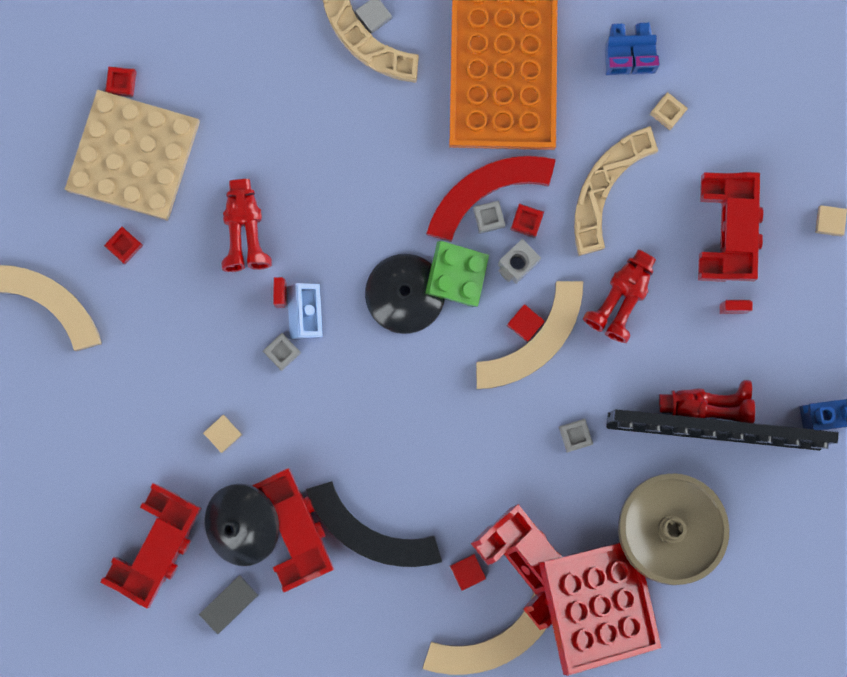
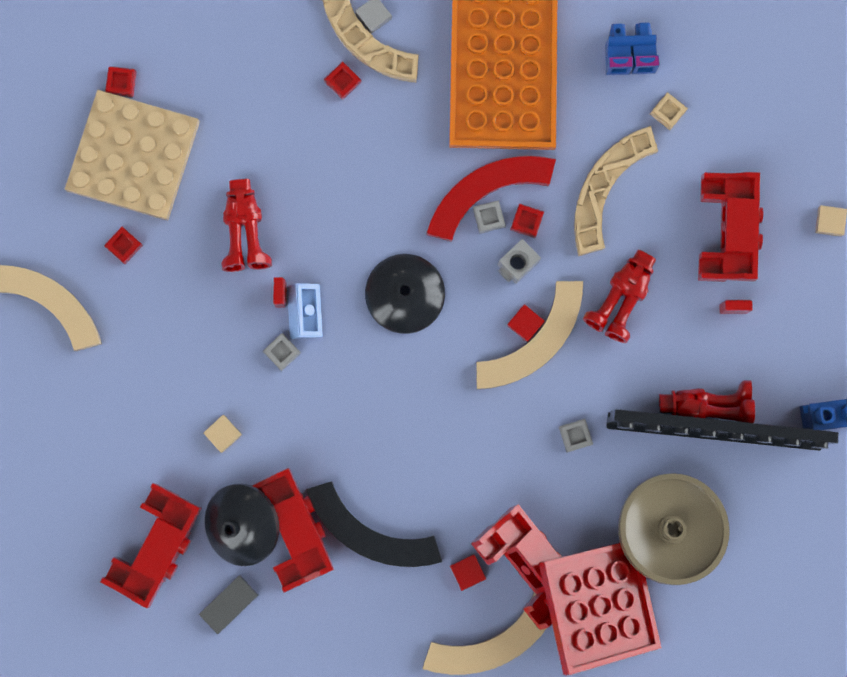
(342, 80): none -> red tile
(457, 274): bright green plate -> none

